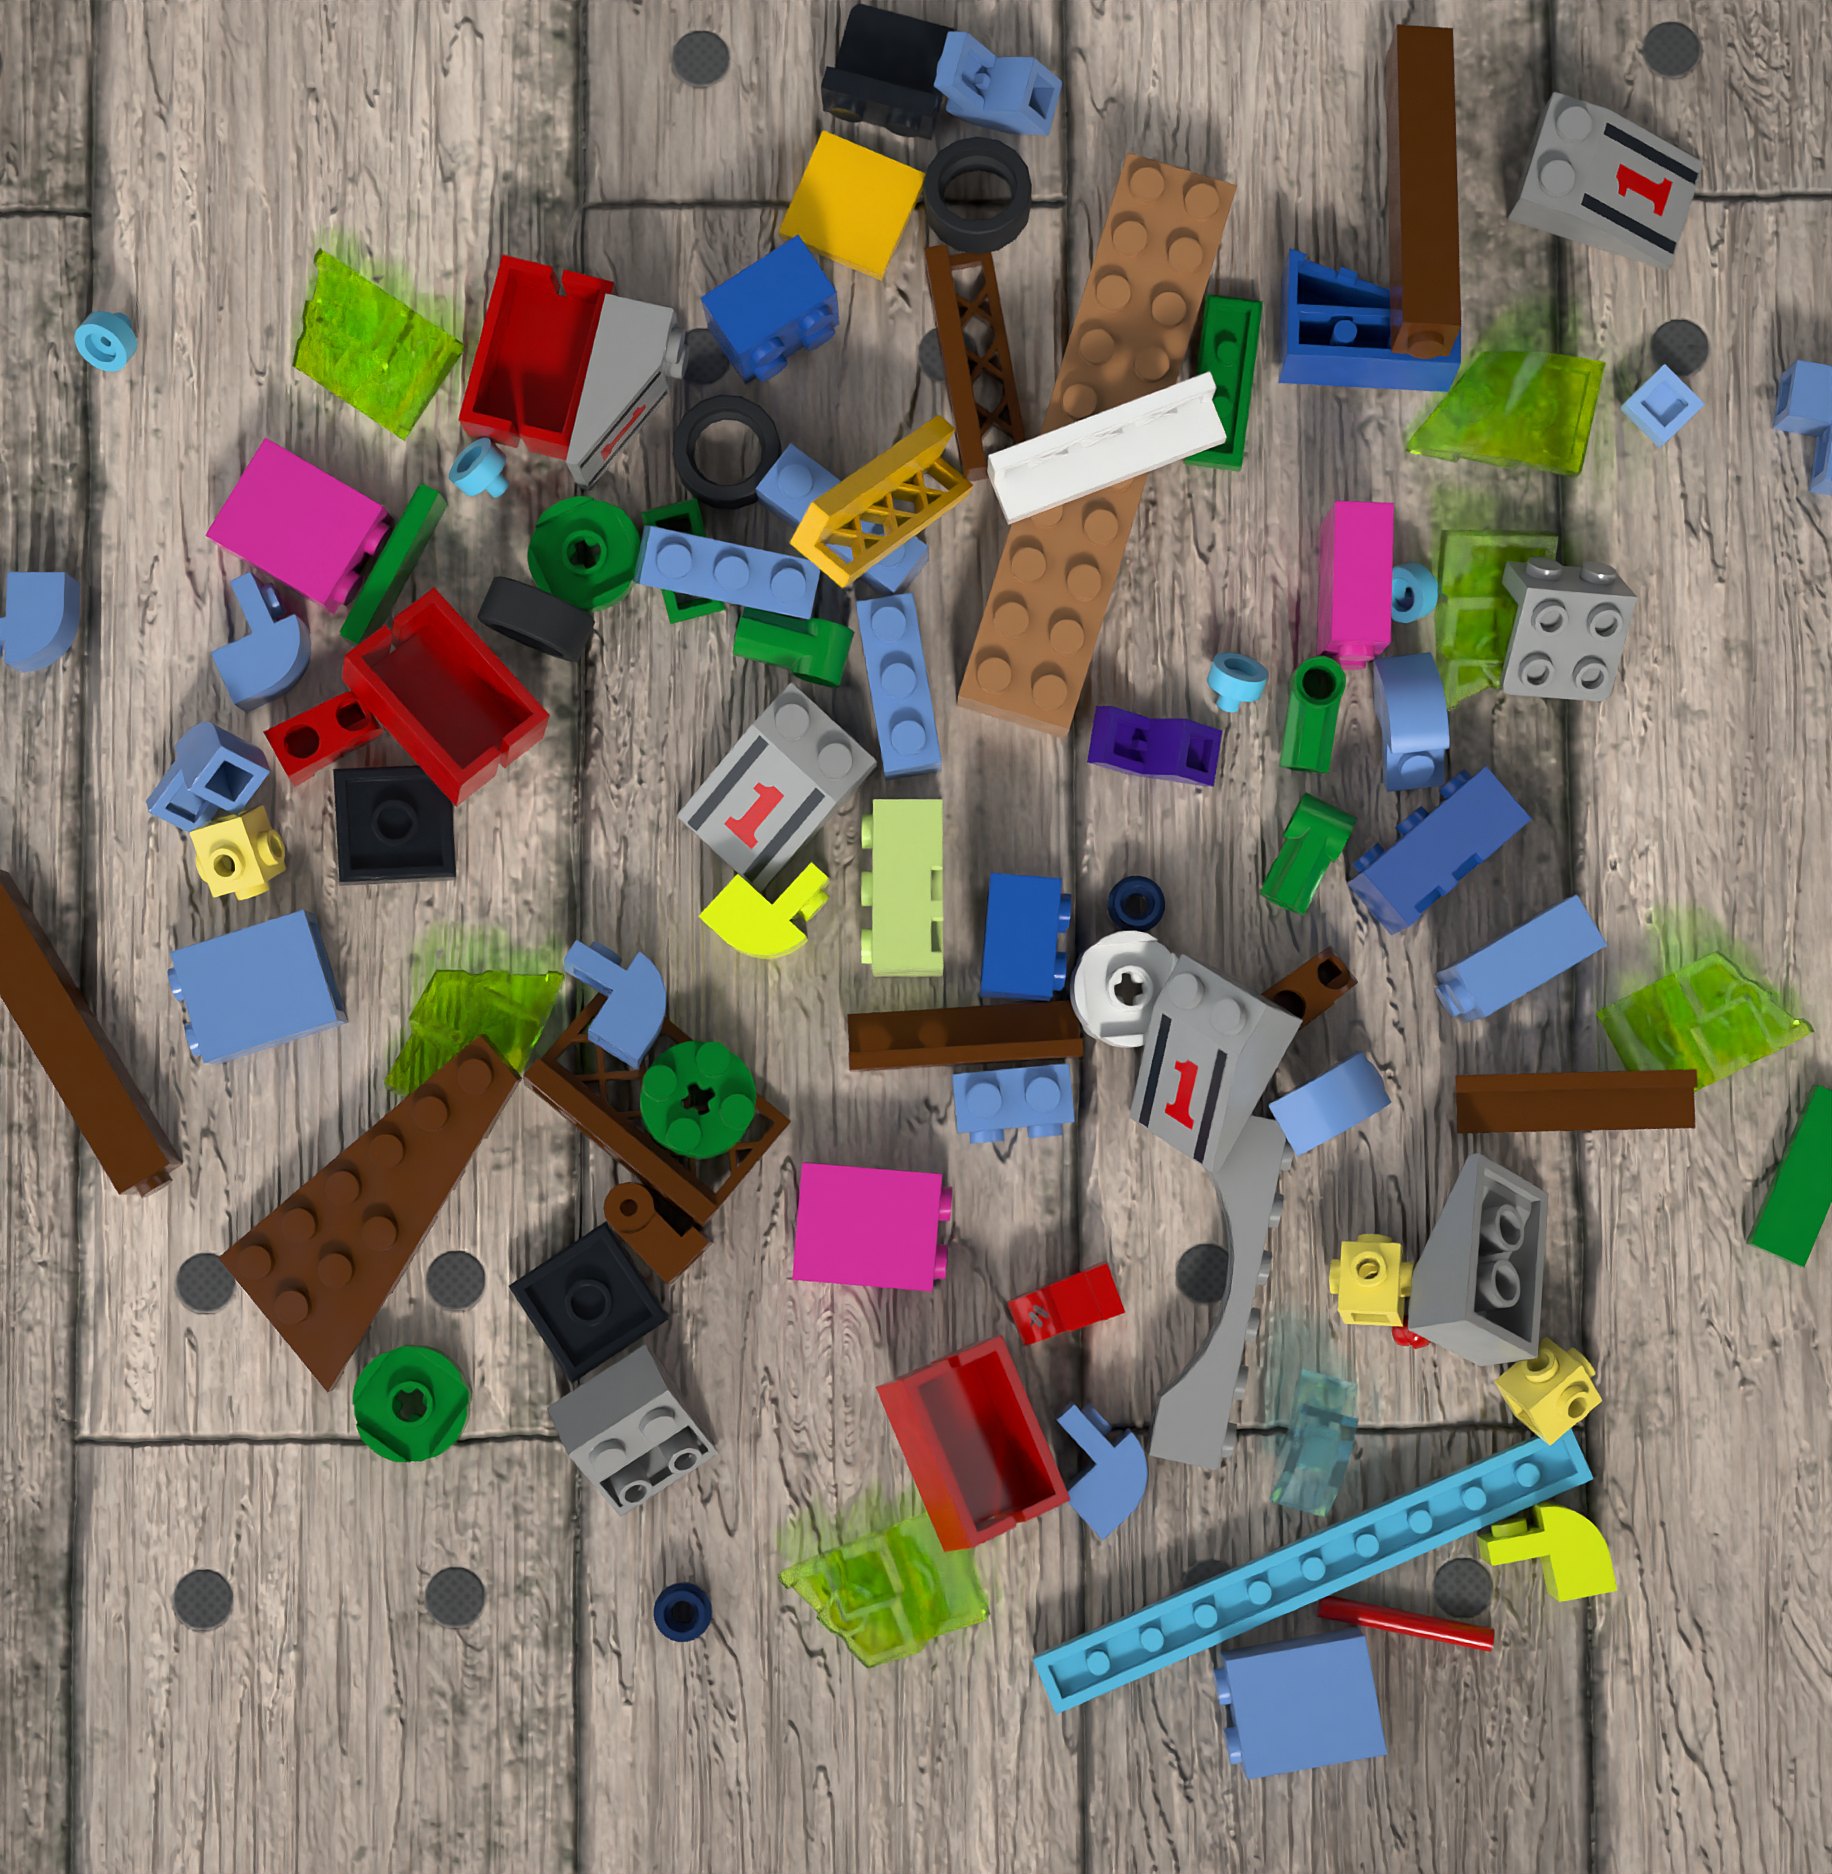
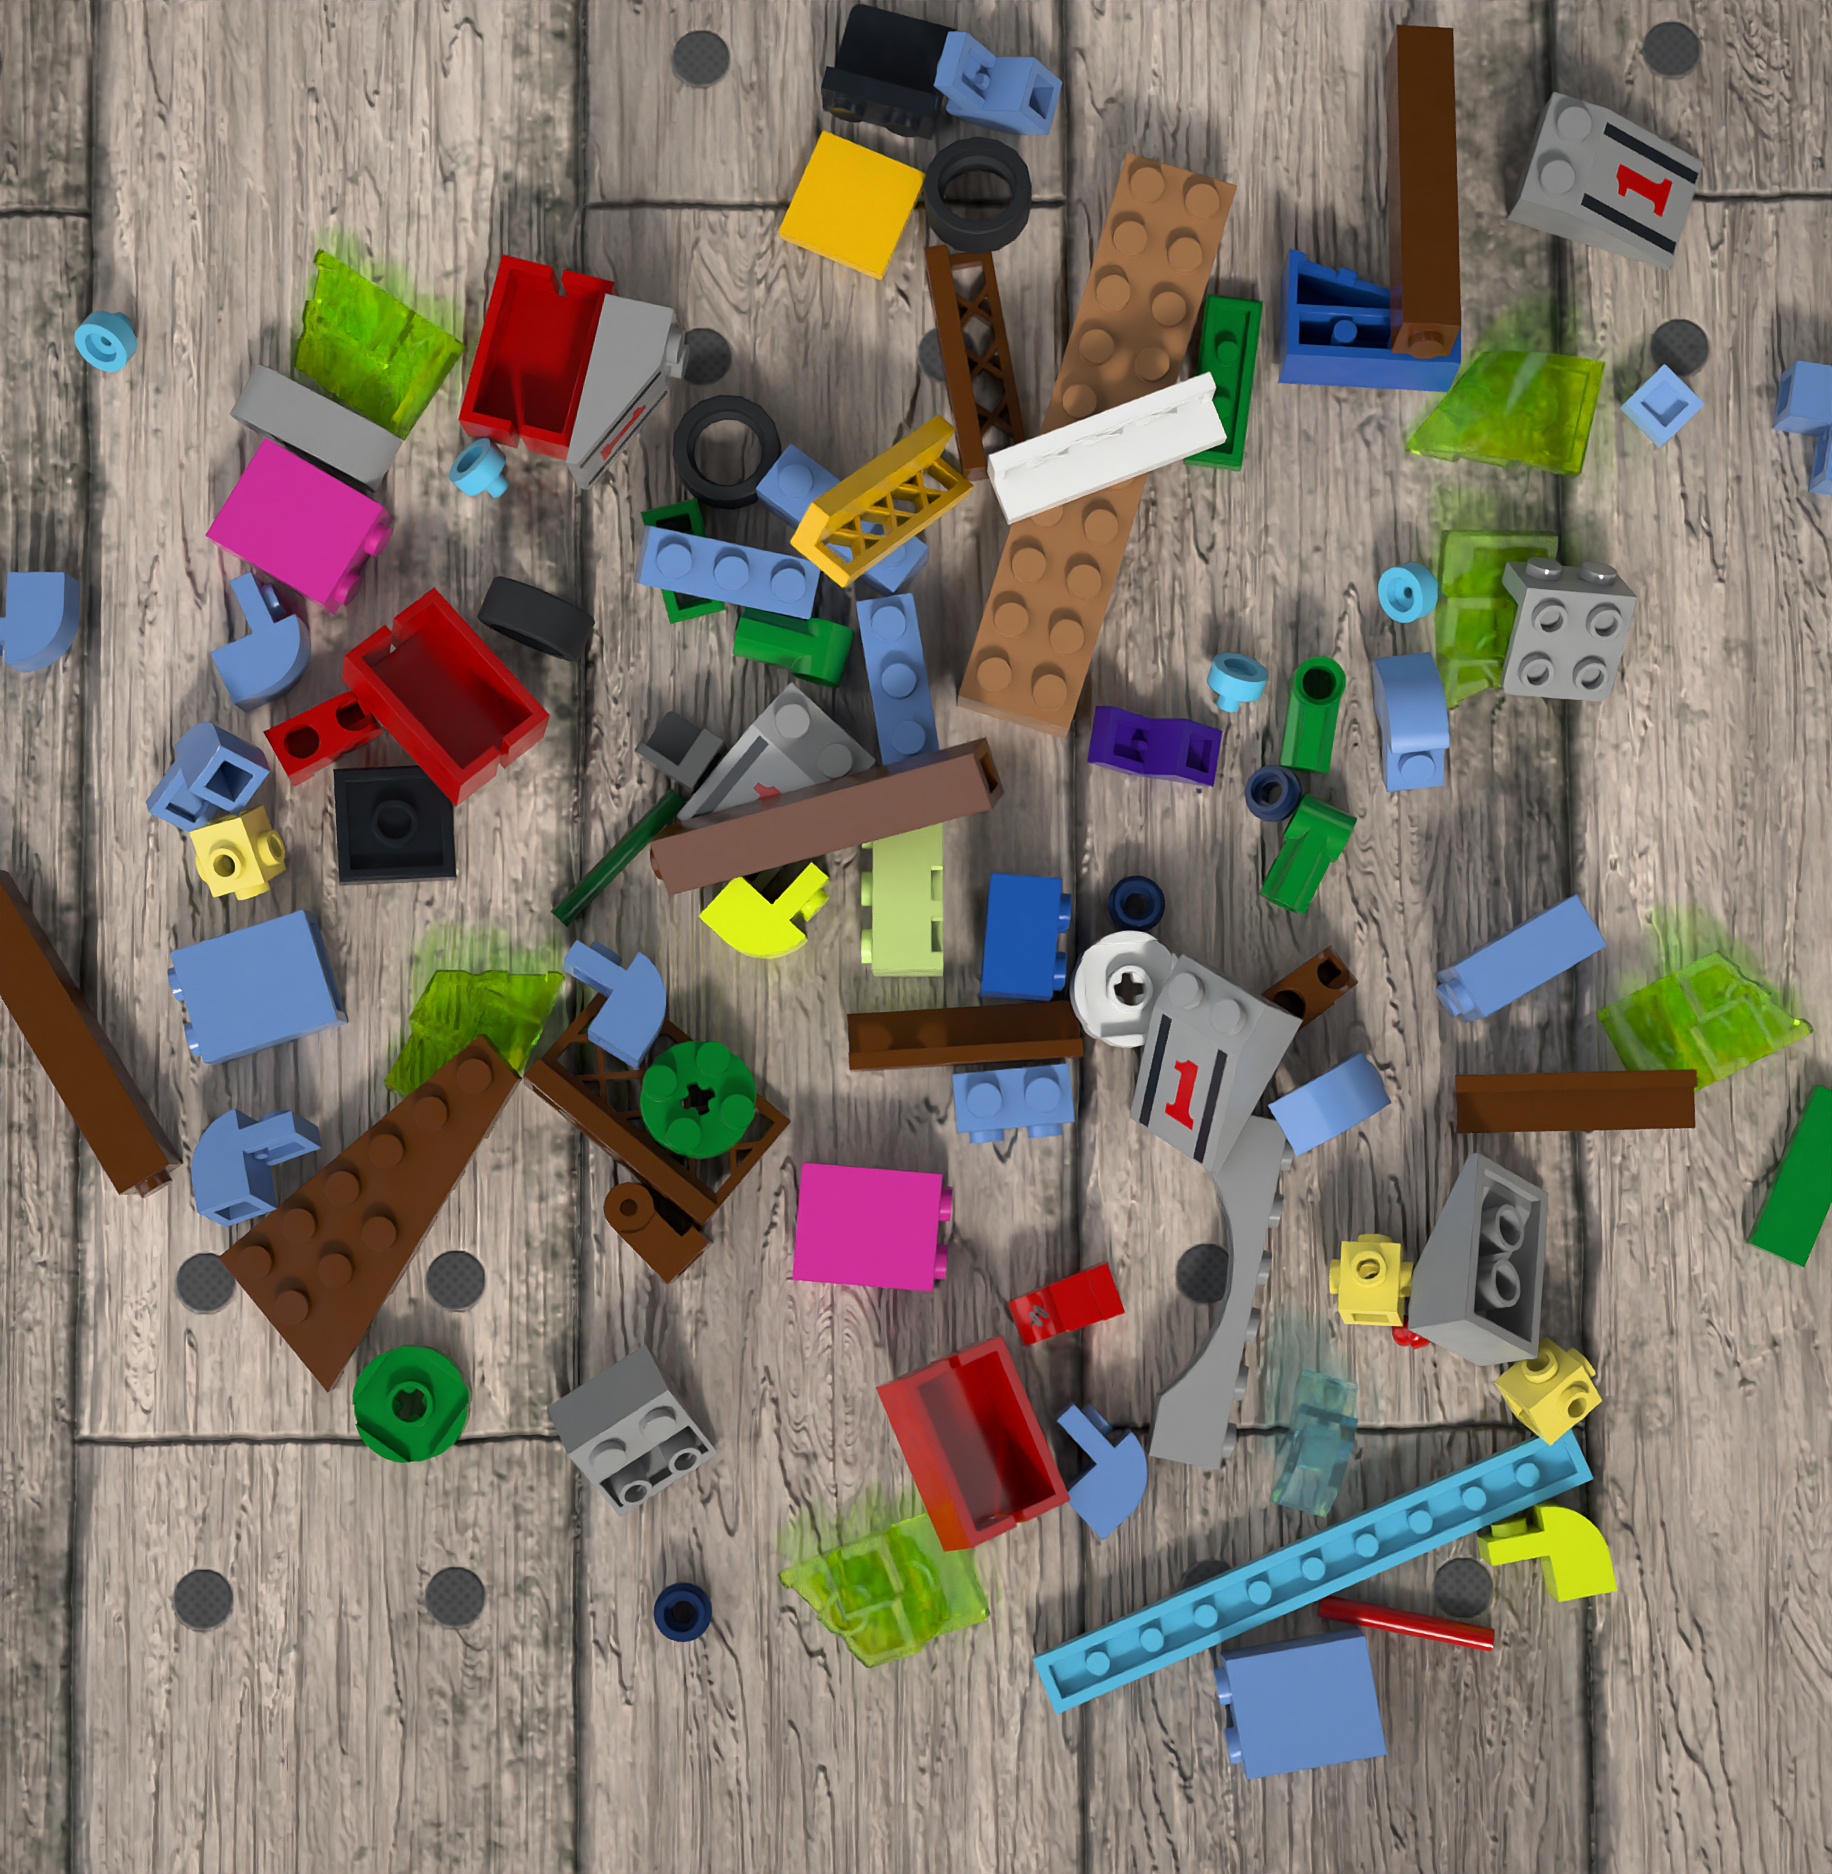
(235, 1159): none -> medium blue brick
(316, 428): none -> light grey beam
(394, 565): green tile -> none
(589, 1302): black plate -> none
(597, 524): green plate -> none
(618, 857): none -> dark green bar
(682, 751): none -> dark grey panel
(772, 311): blue brick -> none
(827, 817): none -> reddish brown brick
(1259, 787): none -> dark blue plate
(1355, 582): dark pink brick -> none
(1436, 849): blue wedge -> none

